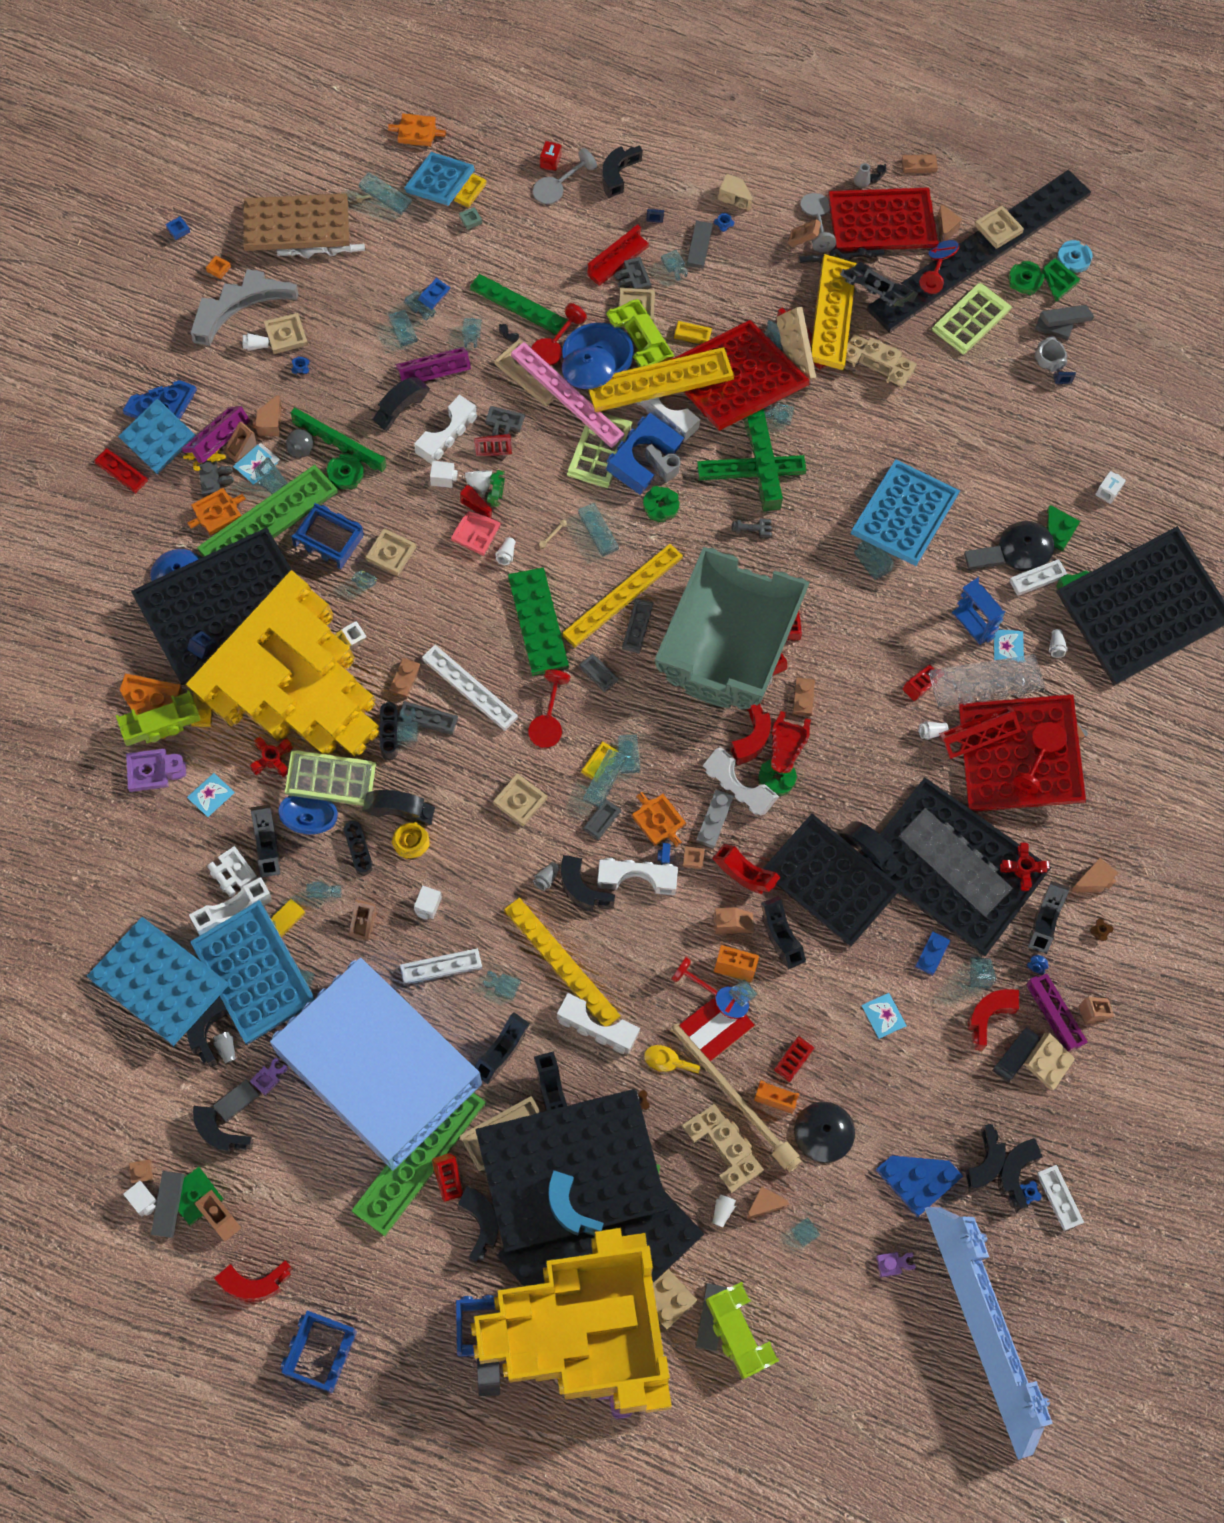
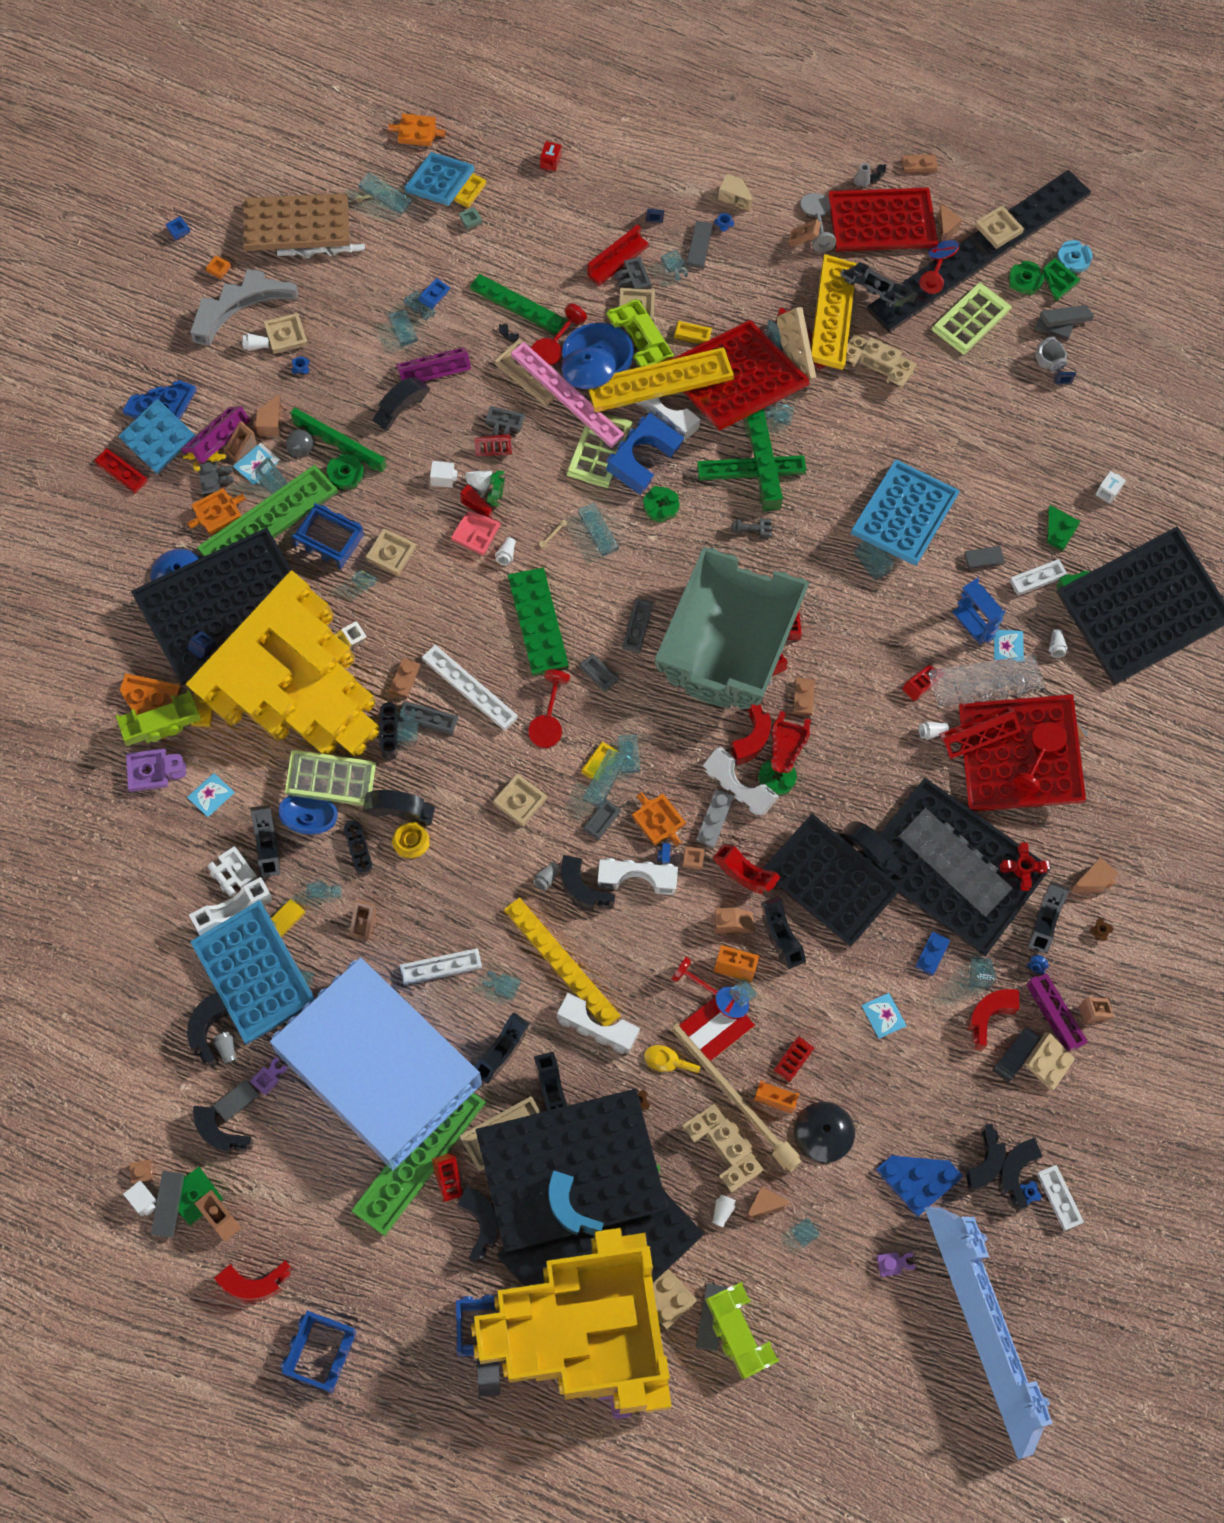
(157, 981): dark azure plate -> none
(282, 748): red pin -> none
(427, 902): white brick -> none
(432, 445): white arch -> none
(471, 330): clear light blue plate -> none
(550, 190): light grey piece -> none
(613, 164): black arch -> none
(622, 595): yellow plate -> none
(661, 463): light grey plate -> none
(848, 256): black piece -> none
(1026, 555): black dish -> none

